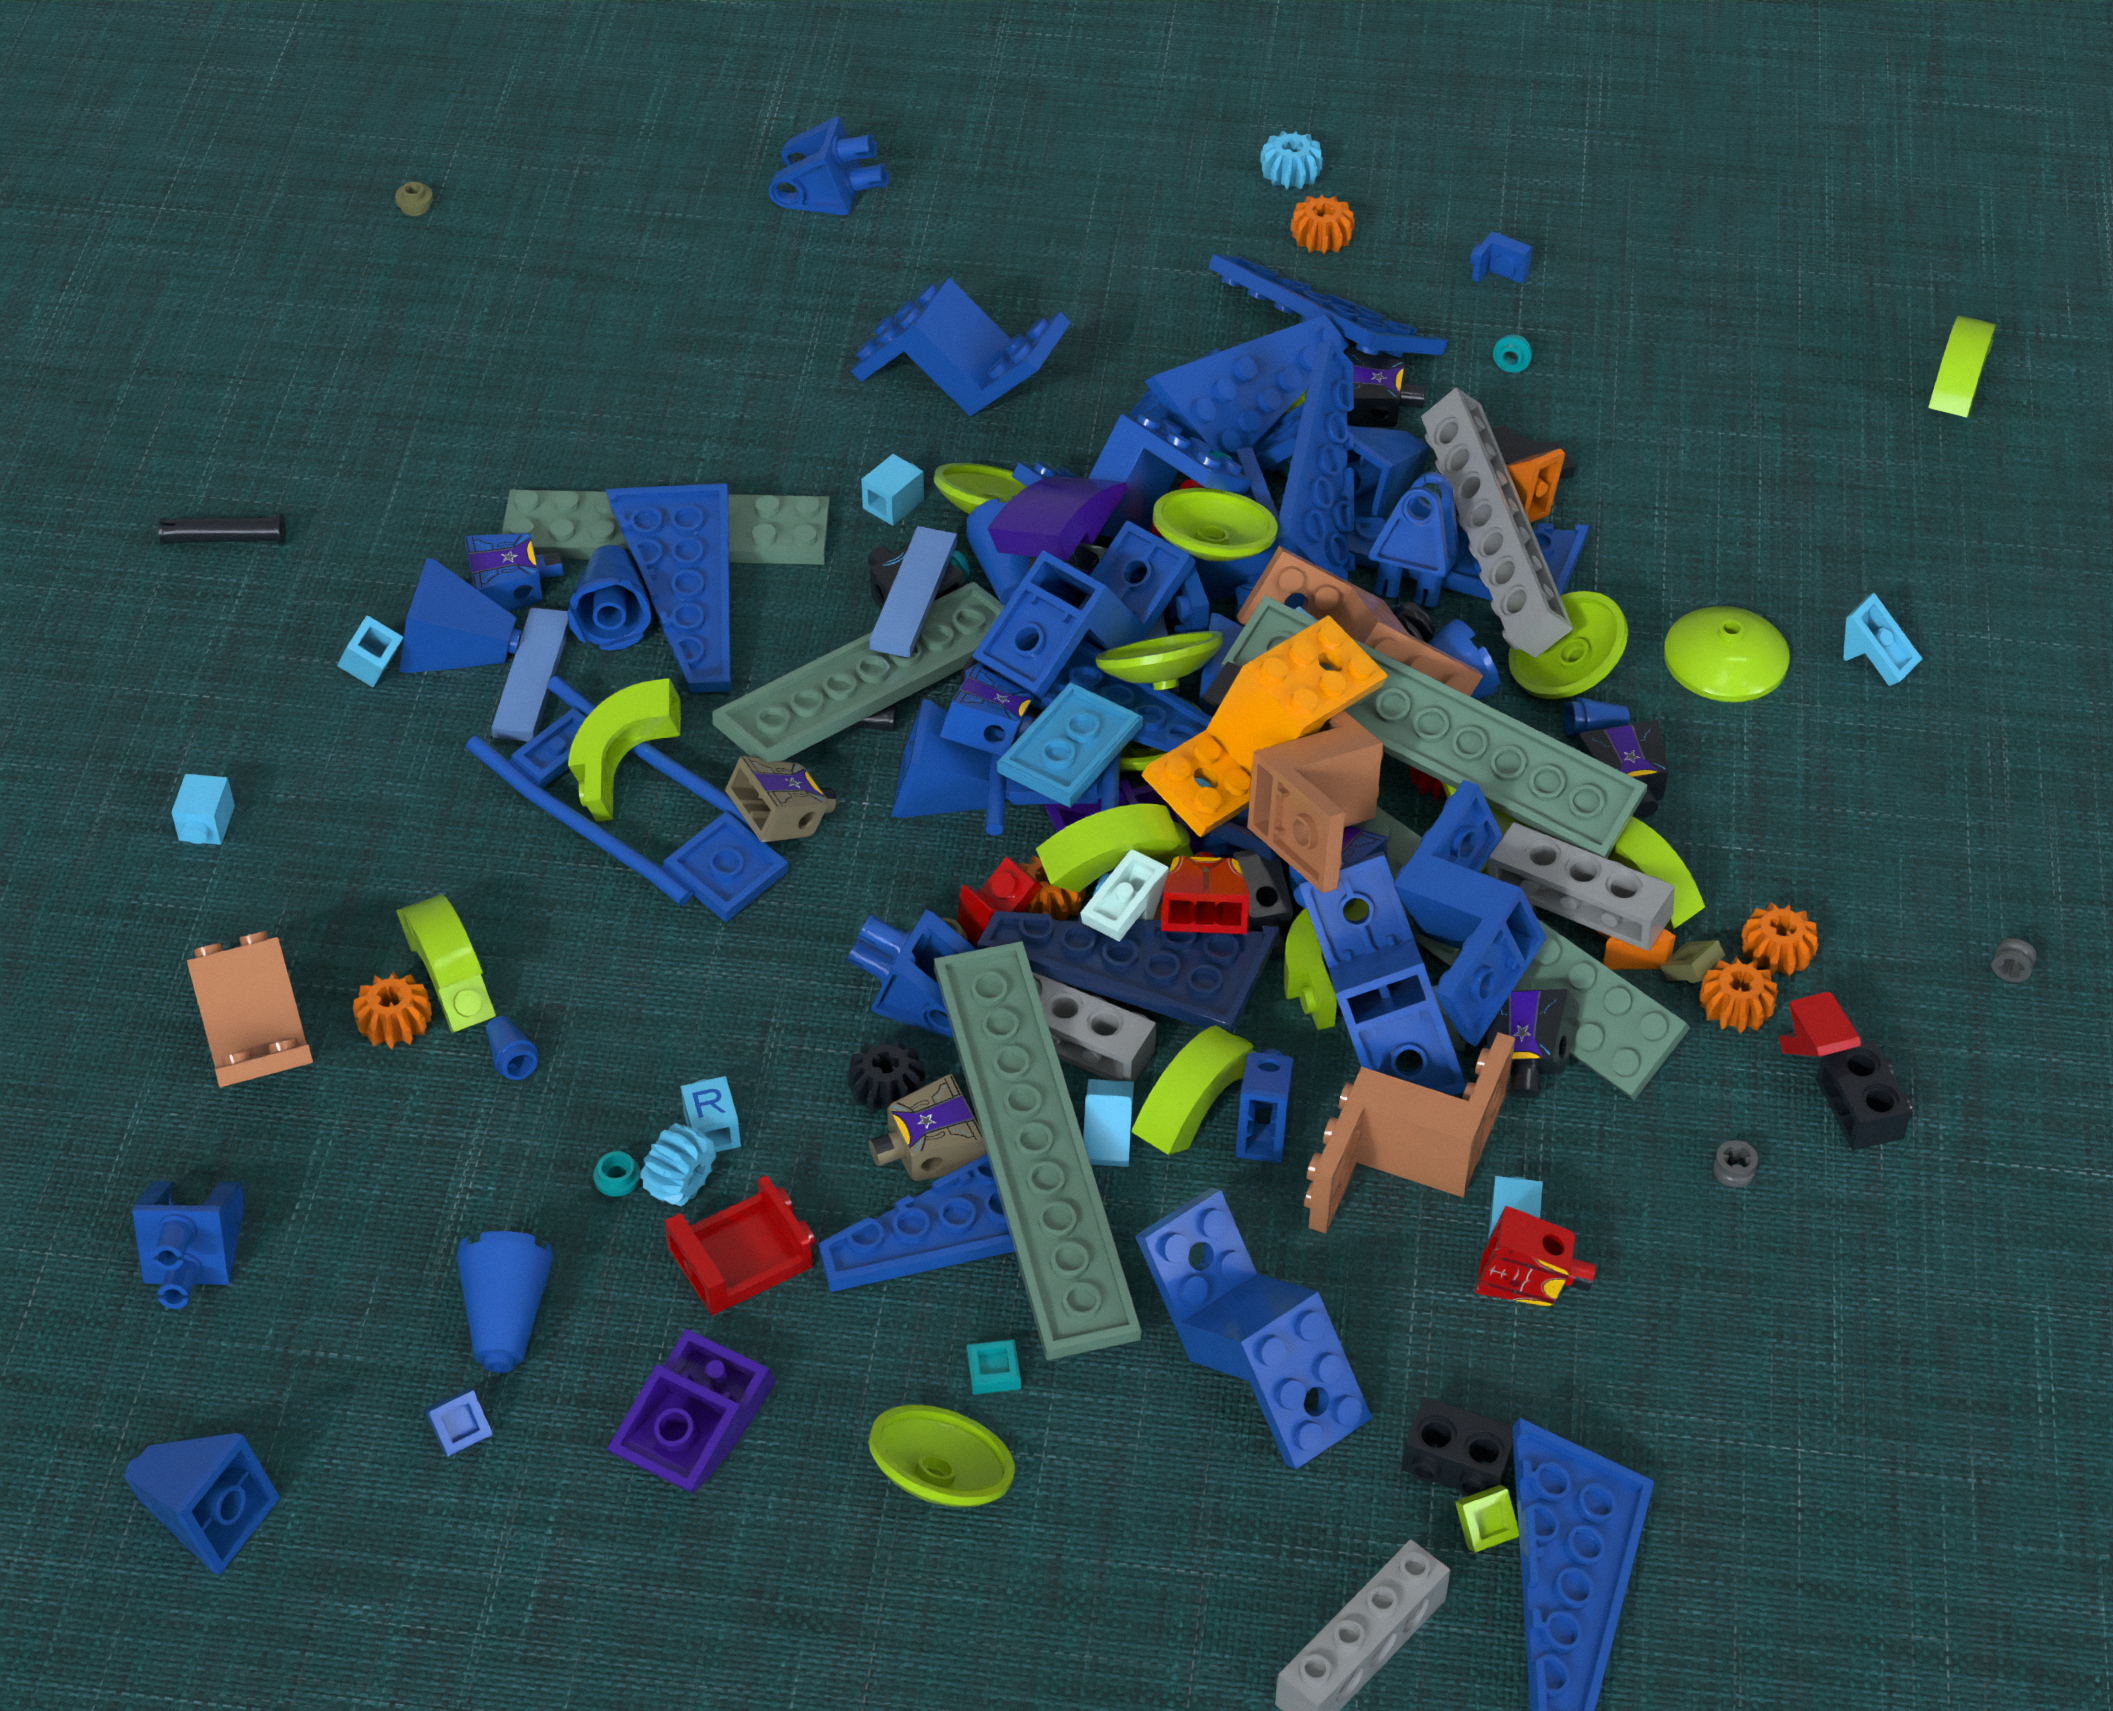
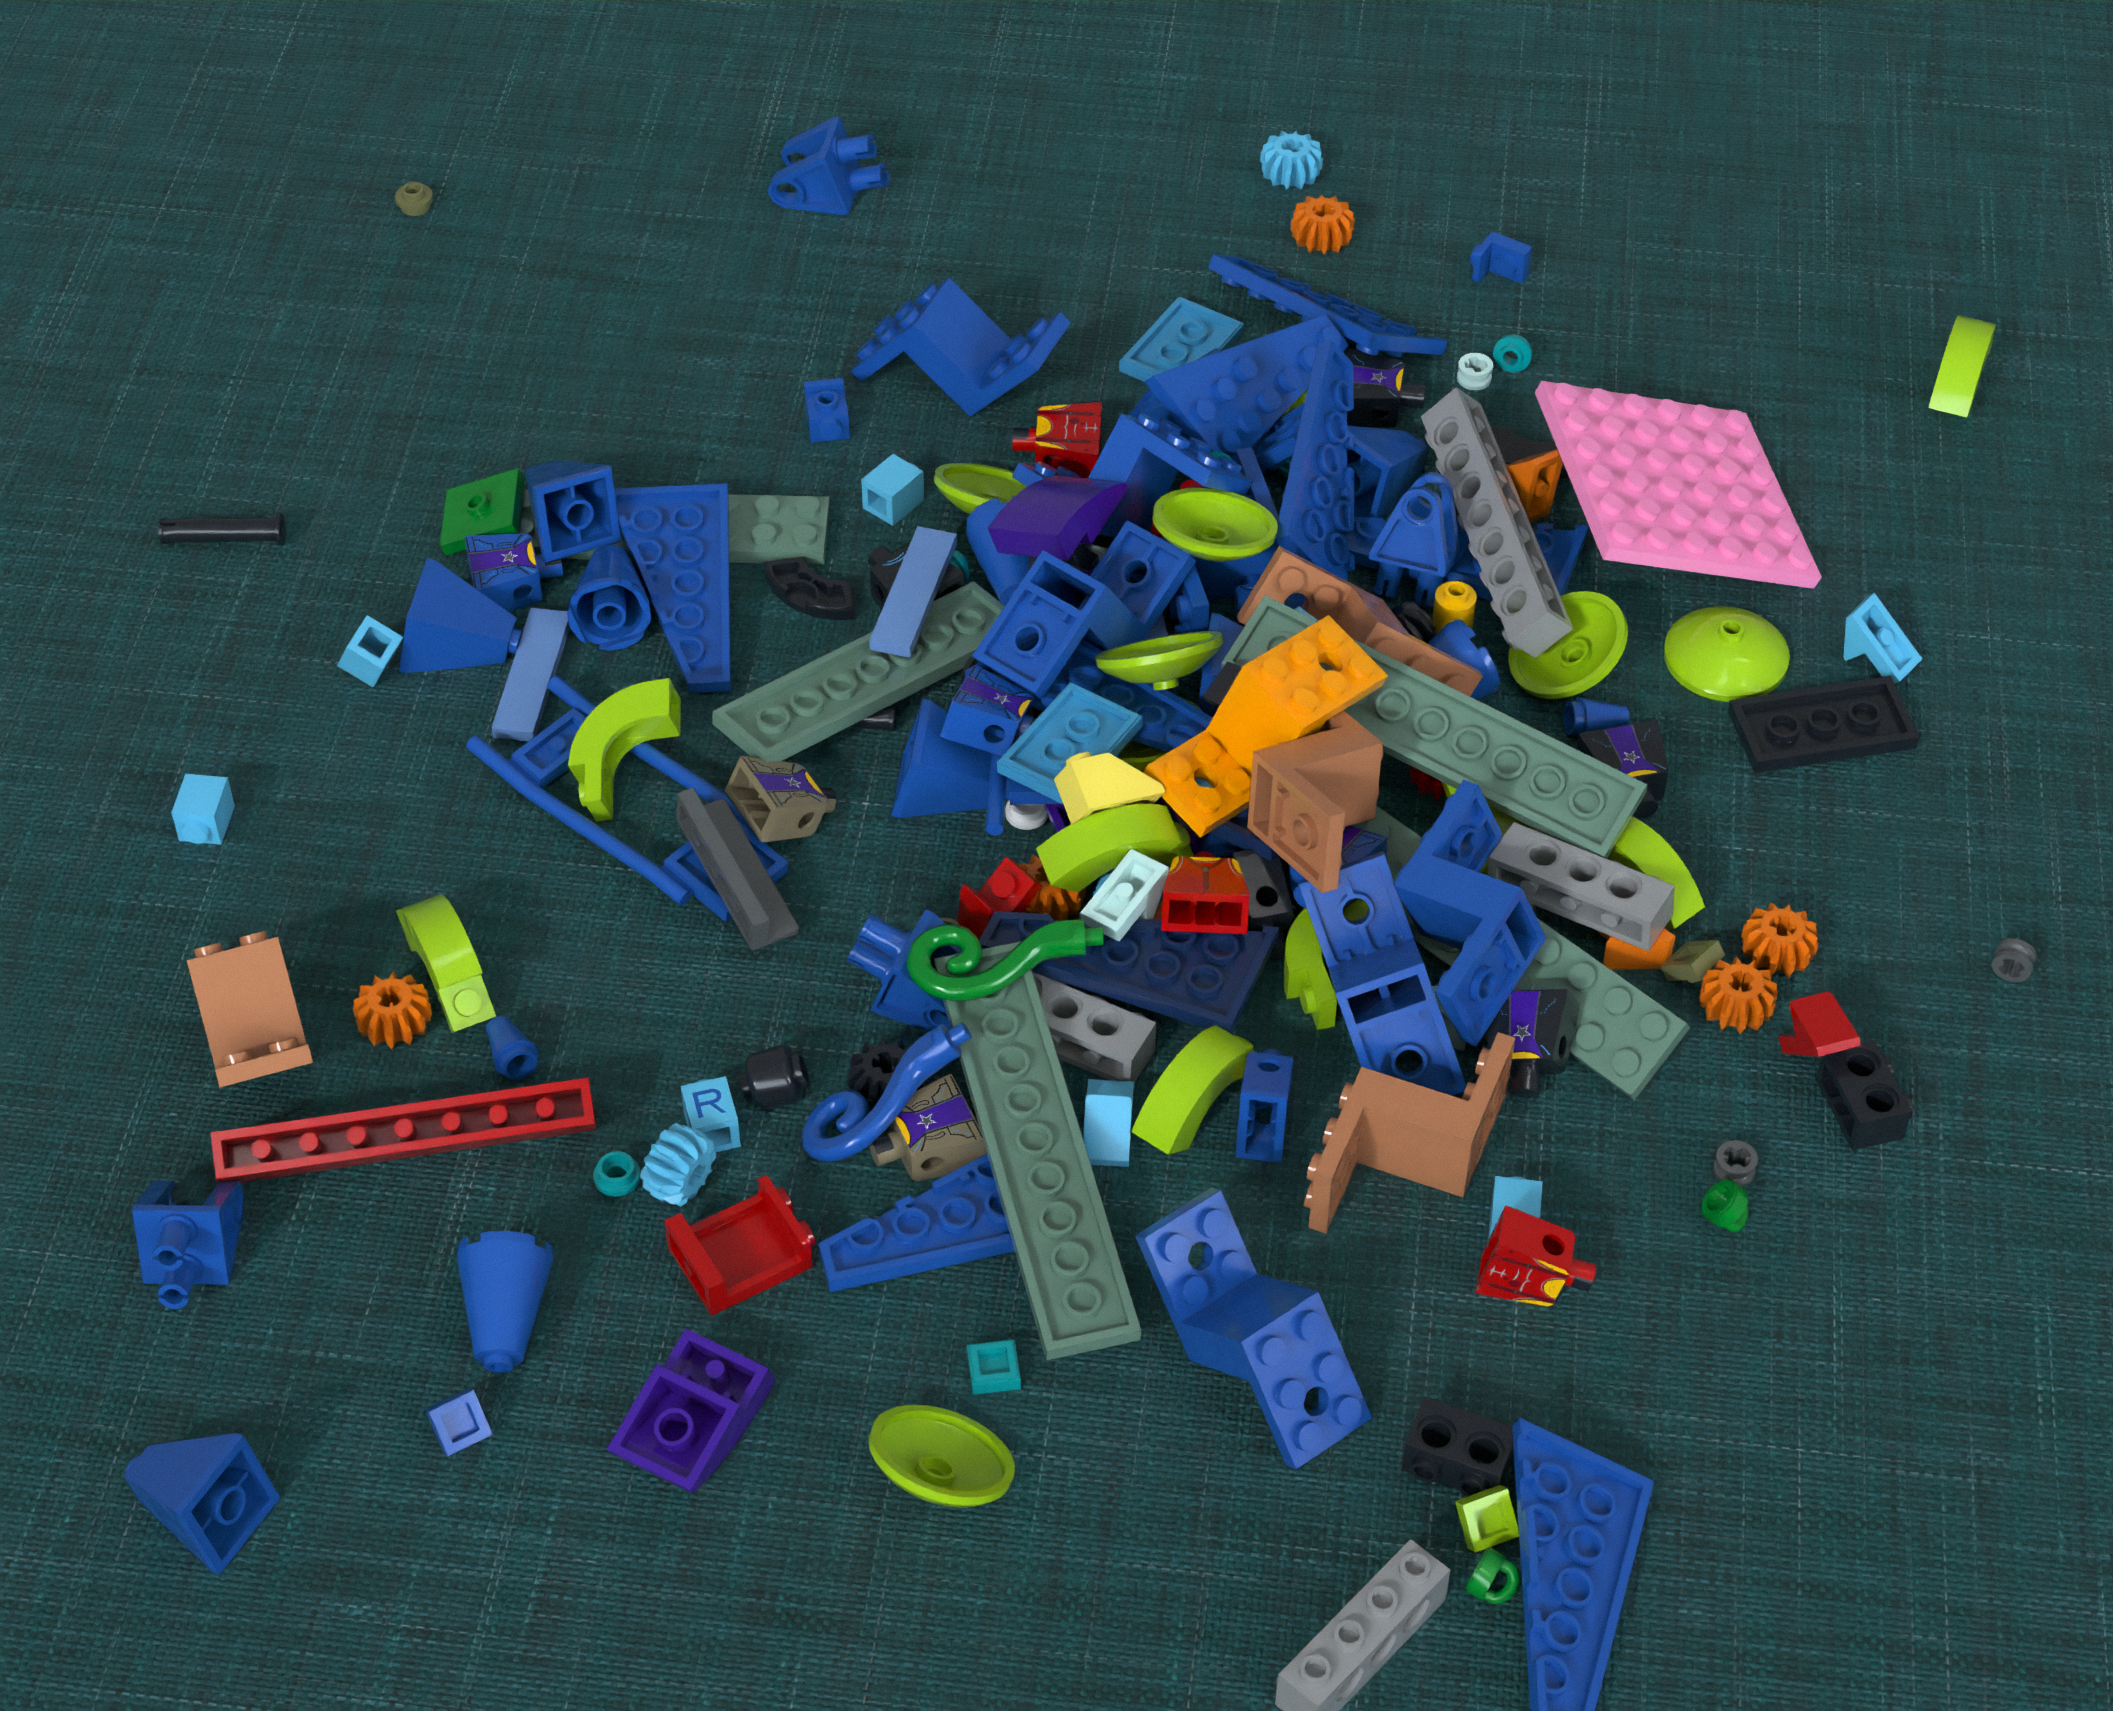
(403, 1131): none -> red brick
(482, 508): none -> green plate
(572, 507): none -> blue slope
(735, 870): none -> dark grey panel
(774, 1077): none -> black head
(807, 591): none -> black tile
(826, 410): none -> blue brick
(857, 1128): none -> blue plant
(1026, 816): none -> white plate
(1048, 942): none -> green plant
(1064, 437): none -> red torso
(1102, 783): none -> light yellow slope
(1178, 338): none -> dark azure tile
(1453, 602): none -> yellow brick
(1474, 371): none -> light aqua bush
(1484, 1574): none -> green tile
(1676, 485): none -> bright pink plate
(1726, 1205): none -> green tile
(1823, 724): none -> black plate

